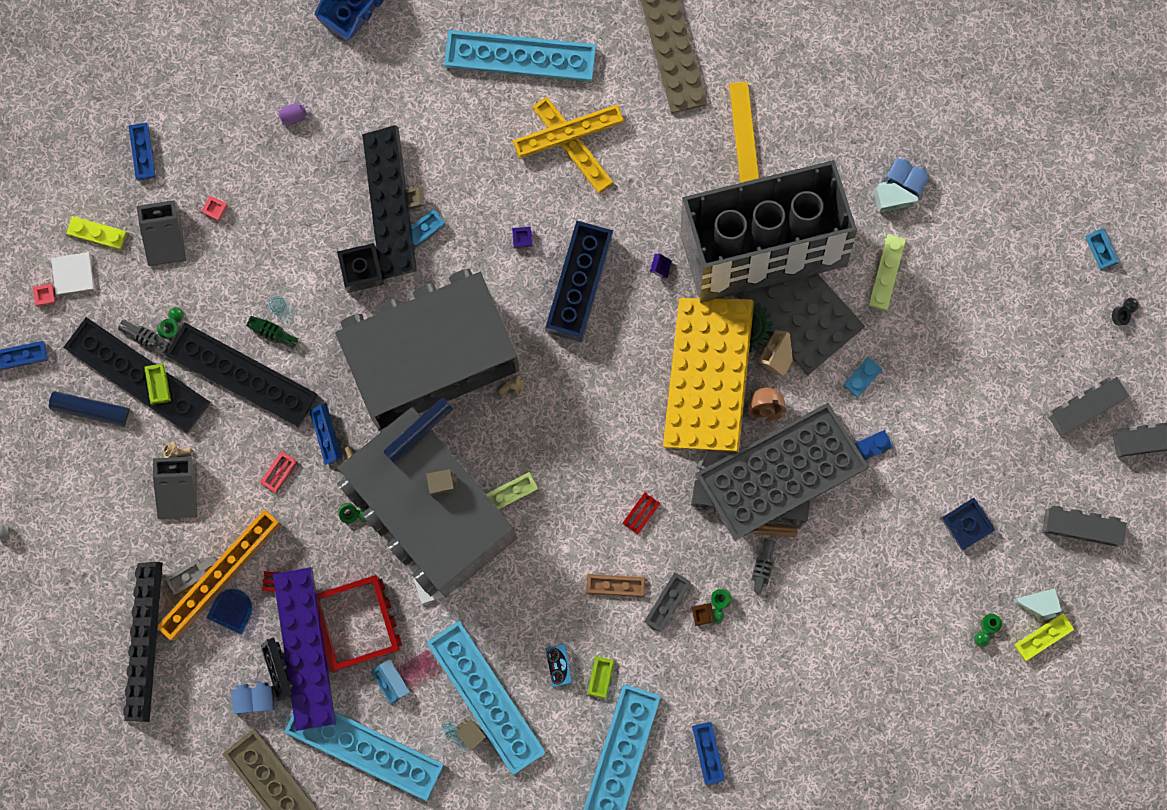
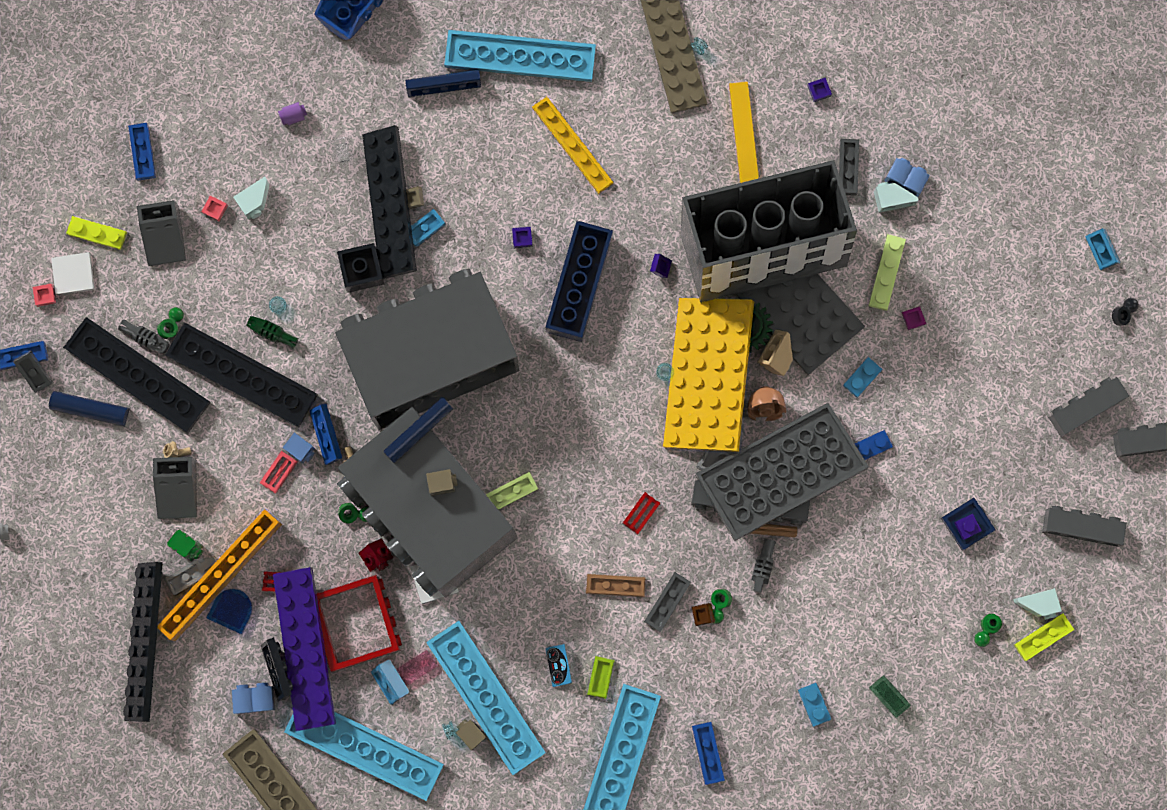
(32, 371): none -> dark grey plate
(157, 384): lime tile -> none
(185, 545): none -> green brick
(253, 198): none -> light aqua slope
(299, 448): none -> medium blue brick
(376, 555): none -> dark red brick
(443, 83): none -> dark blue brick
(516, 385): tan plate -> none
(568, 131): yellow tile -> none
(670, 372): none -> clear light blue bush
(699, 45): none -> clear light blue bush
(814, 704): none -> dark azure plate
(819, 89): none -> dark purple plate
(849, 165): none -> dark grey plate
(889, 696): none -> clear green slope
(914, 318): none -> magenta tile
(967, 526): none -> dark purple plate

